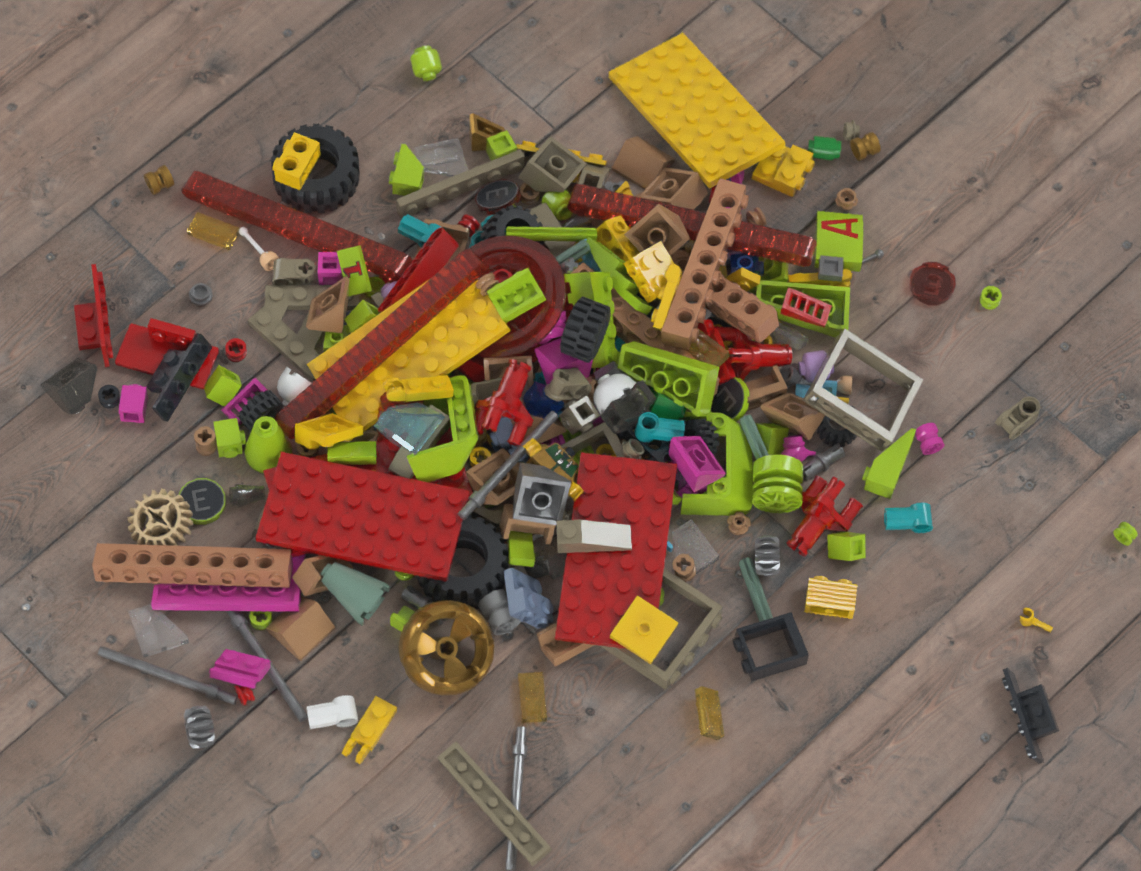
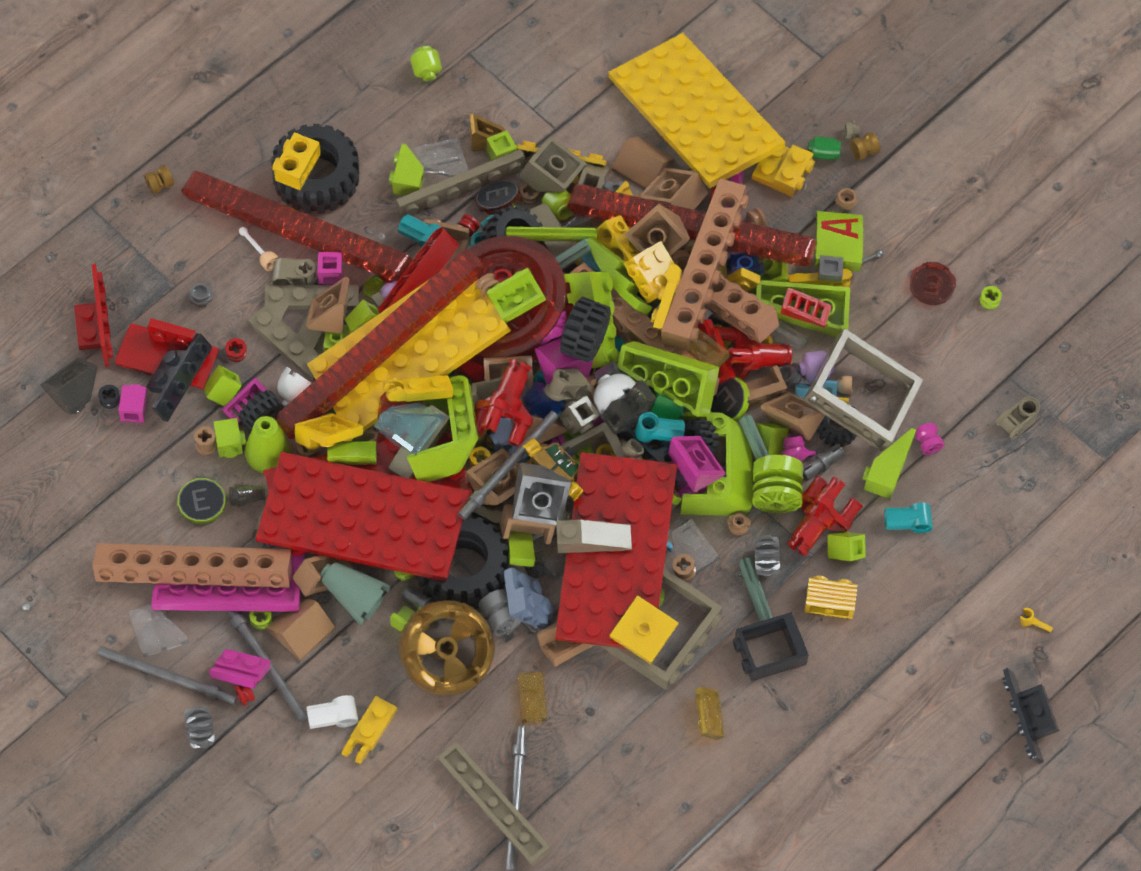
(170, 505): tan gear -> none
(213, 231): clear yellow plate -> none
(354, 267): lime tile -> none
(568, 265): dark grey axle -> none
(1125, 533): lime bush -> none

